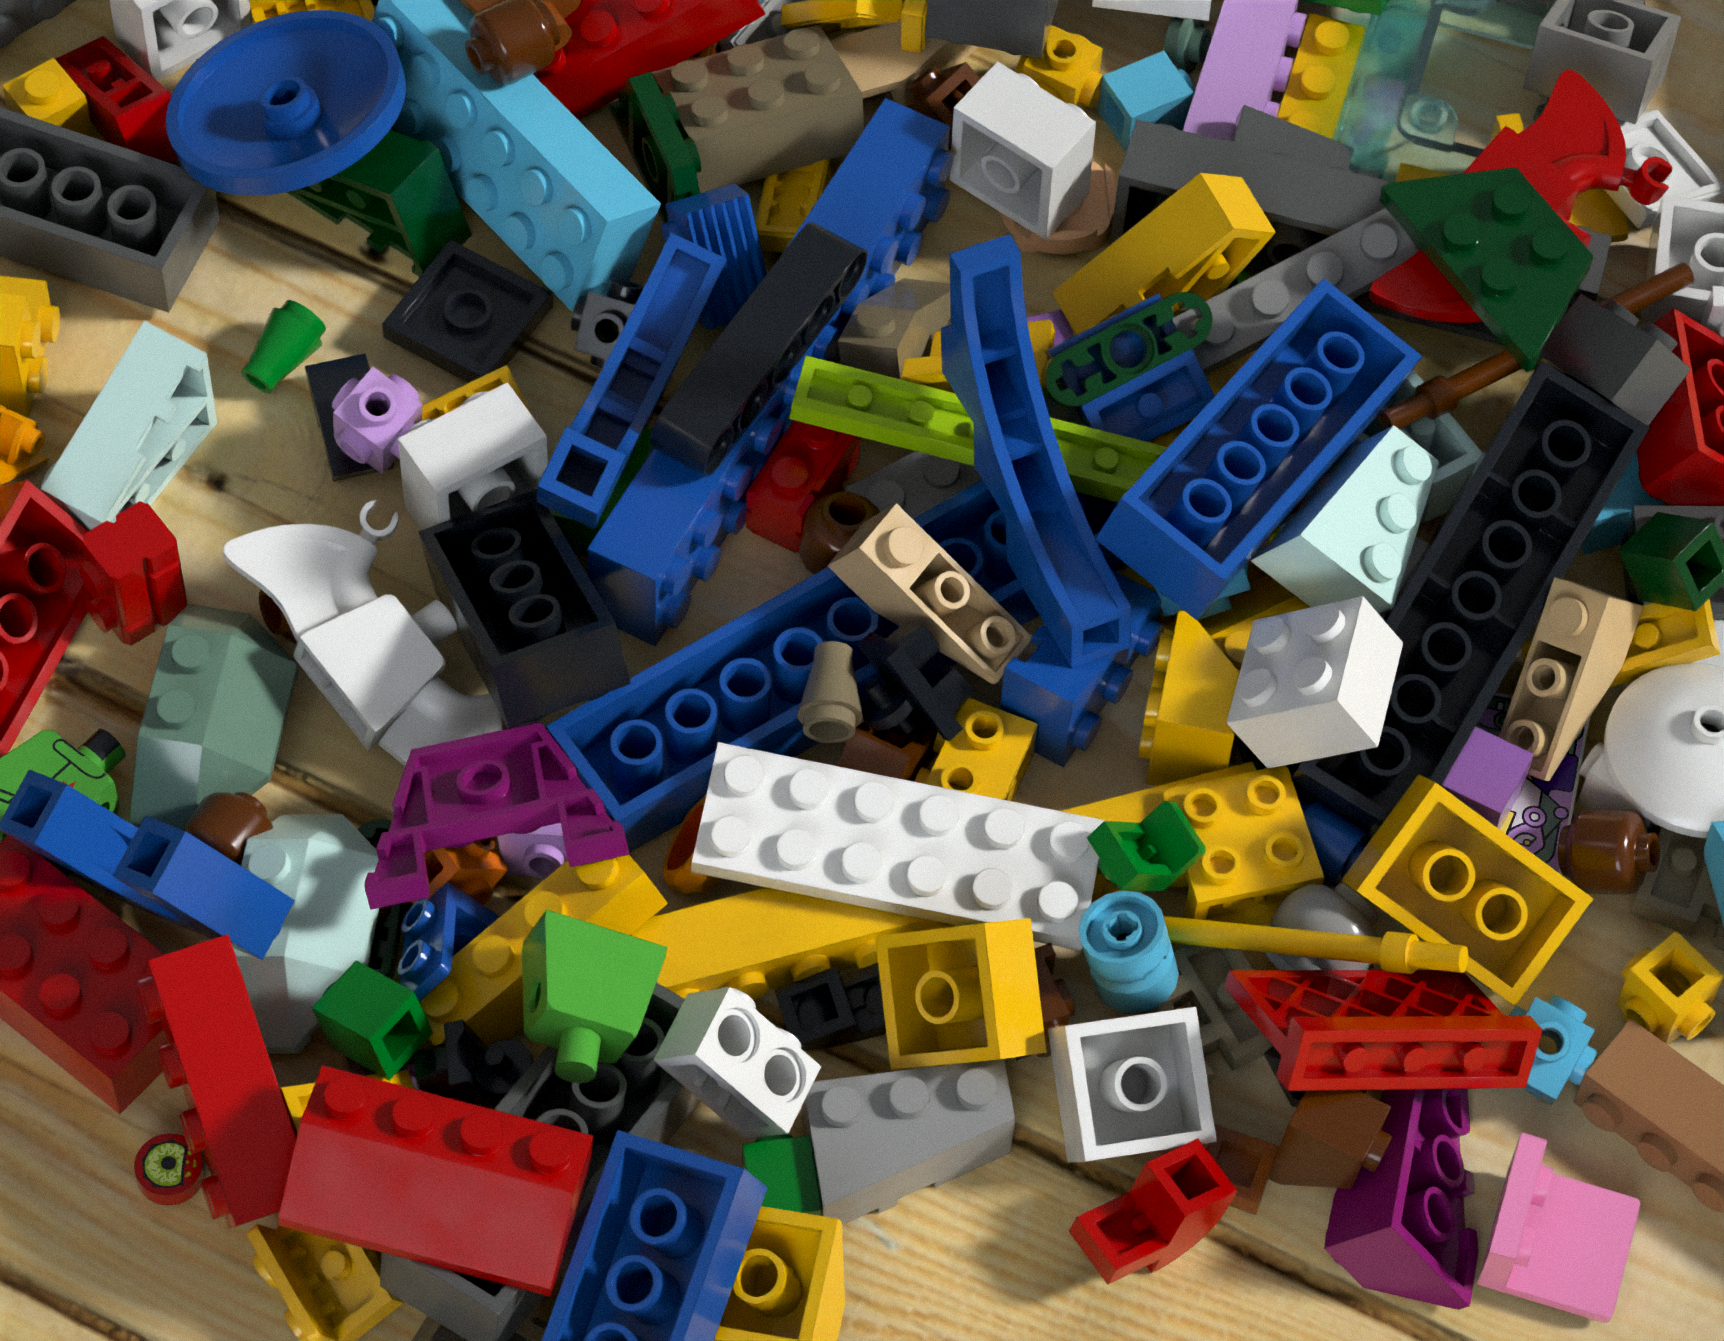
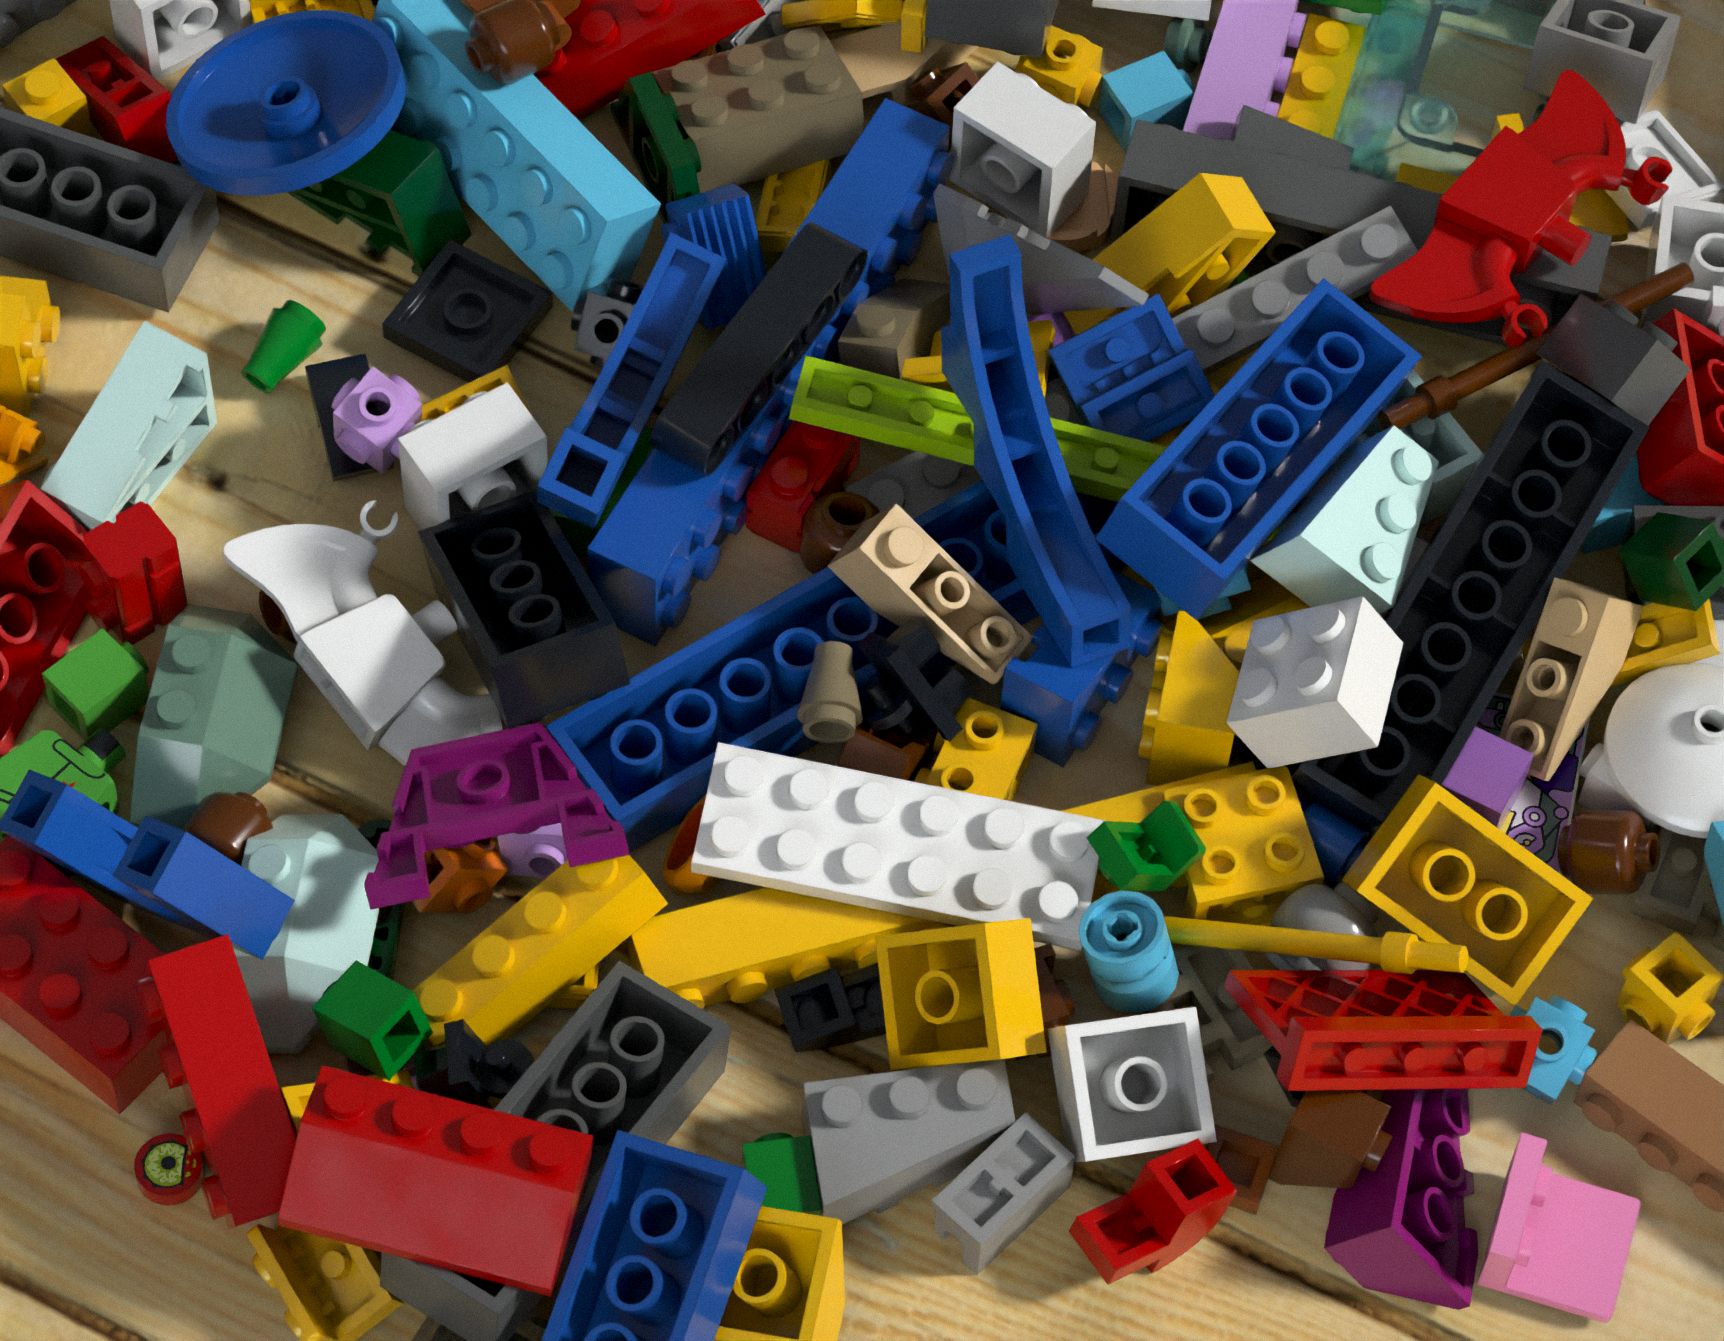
(97, 684): none -> bright green brick
(435, 933): blue bracket -> none
(585, 991): bright green torso -> none
(738, 1062): white brick -> none
(1003, 1191): none -> light grey hinge
(1051, 273): none -> light grey wedge
(1175, 344): dark green beam -> none
(1497, 250): dark green wing -> none

